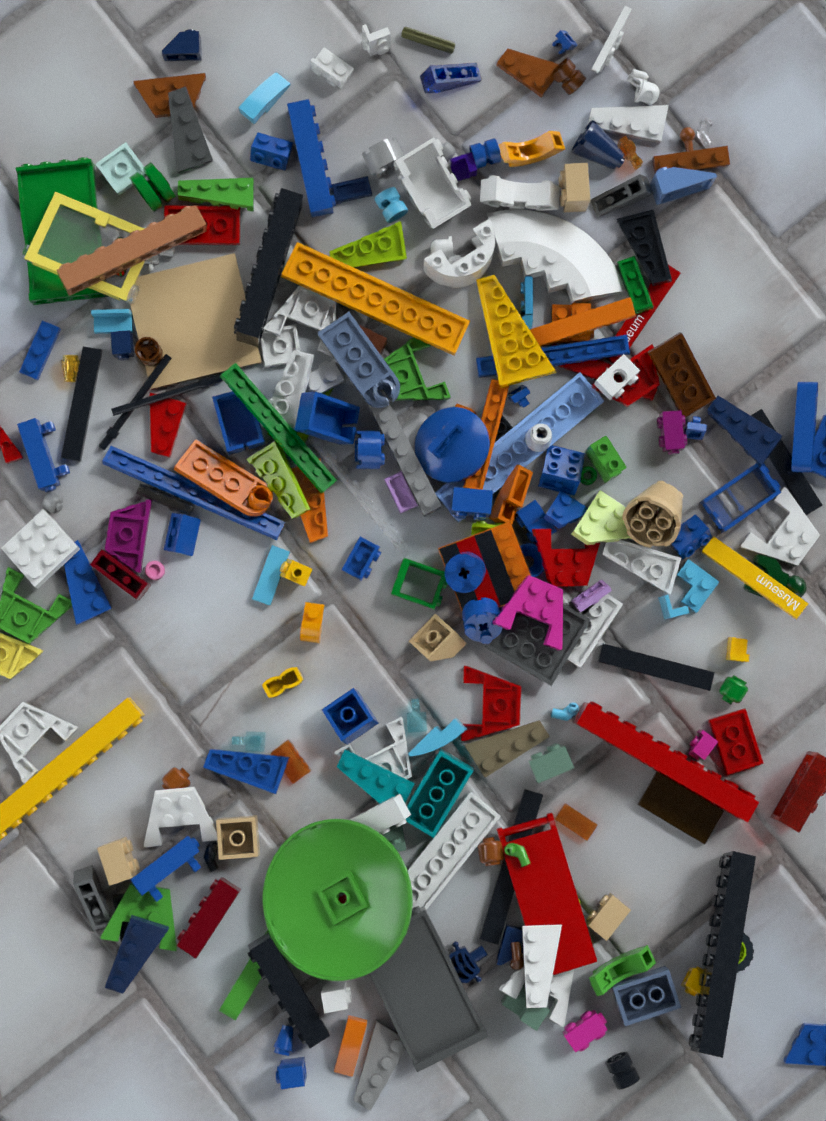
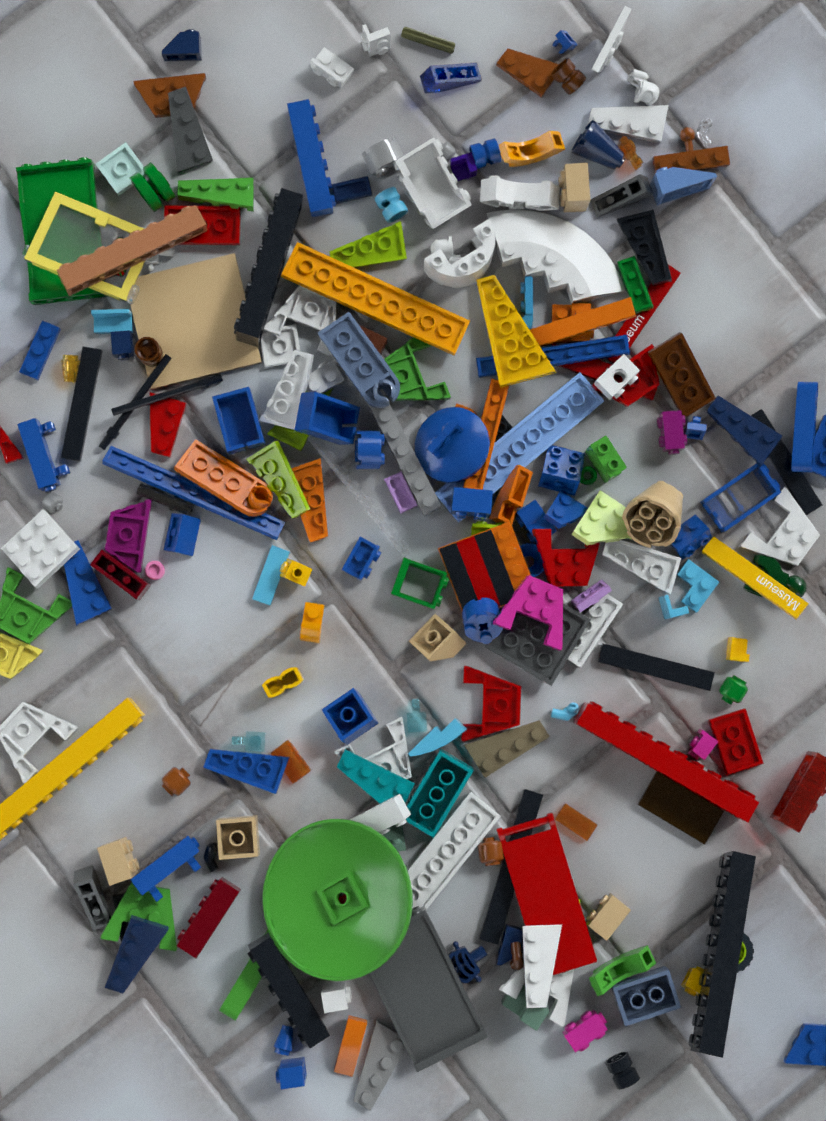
(178, 808): white wing -> none
(264, 97): medium azure slope -> none
(271, 151): blue bracket -> none
(278, 428): green plate -> none
(460, 582): blue brick -> none
(517, 851): bright green arm -> none
(519, 395): blue tile -> none
(538, 444): white plant -> none
(551, 763): sand green brick -> none

